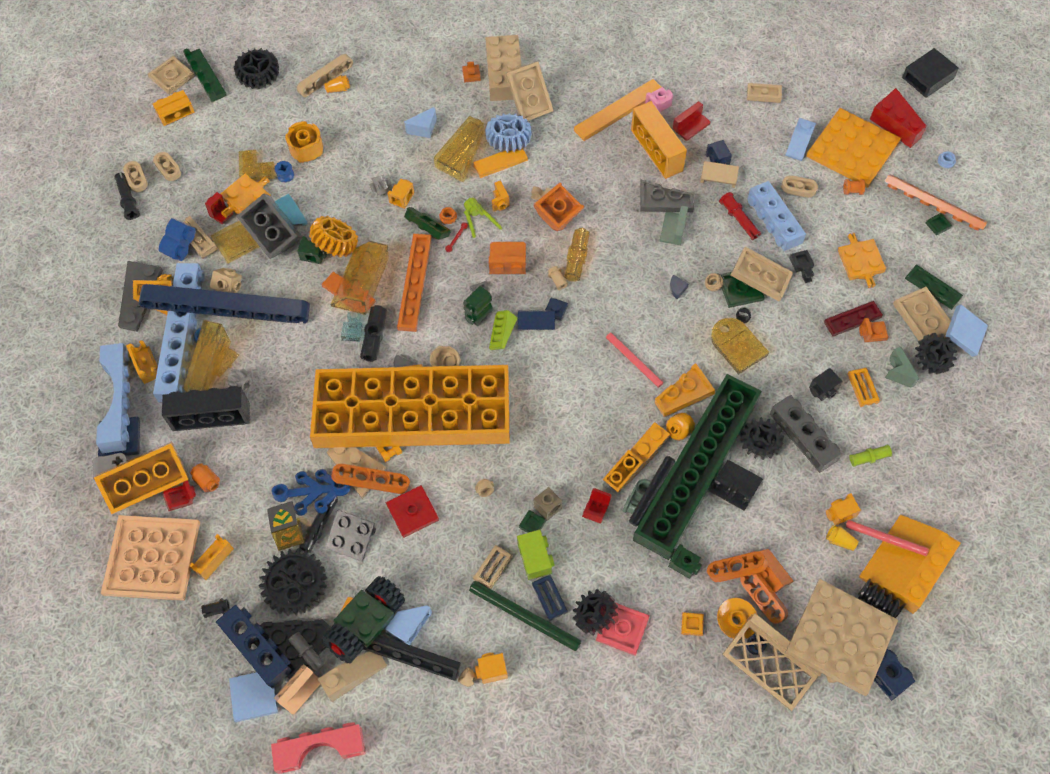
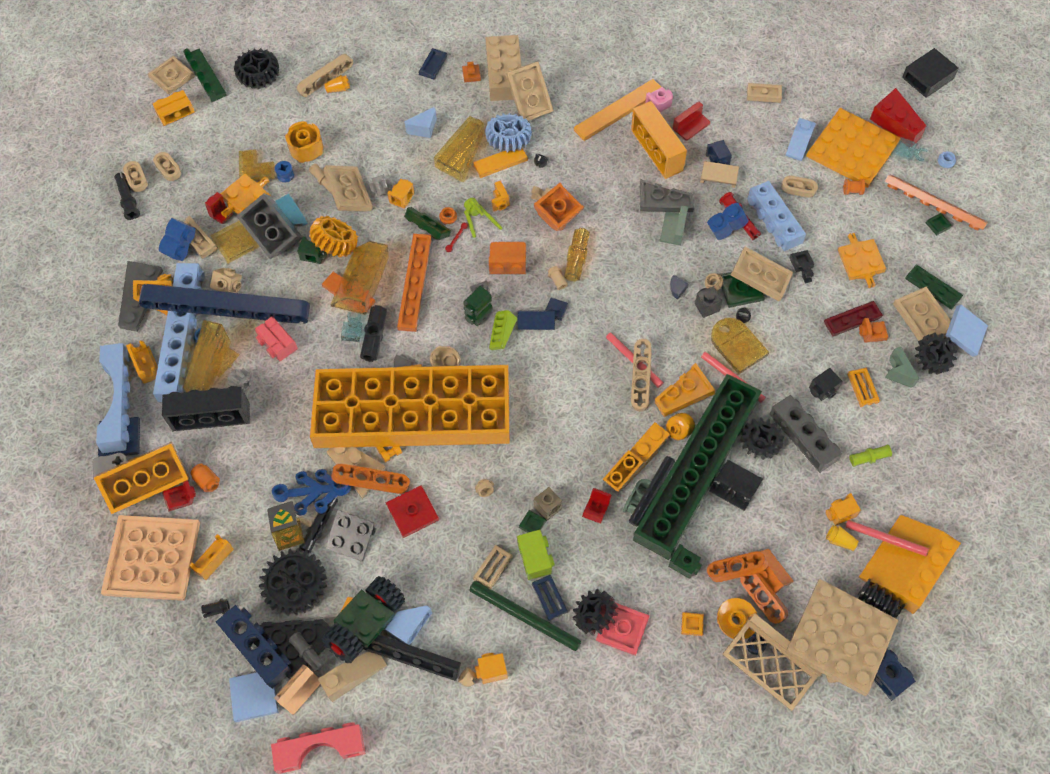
(275, 339): none -> coral brick
(320, 176): none -> tan pin
(347, 188): none -> tan plate
(433, 63): none -> dark blue tile
(541, 160): none -> black hinge
(641, 375): none -> tan beam
(708, 301): none -> black brick
(724, 223): none -> blue brick
(724, 370): none -> coral bar
(908, 148): none -> clear light blue plate

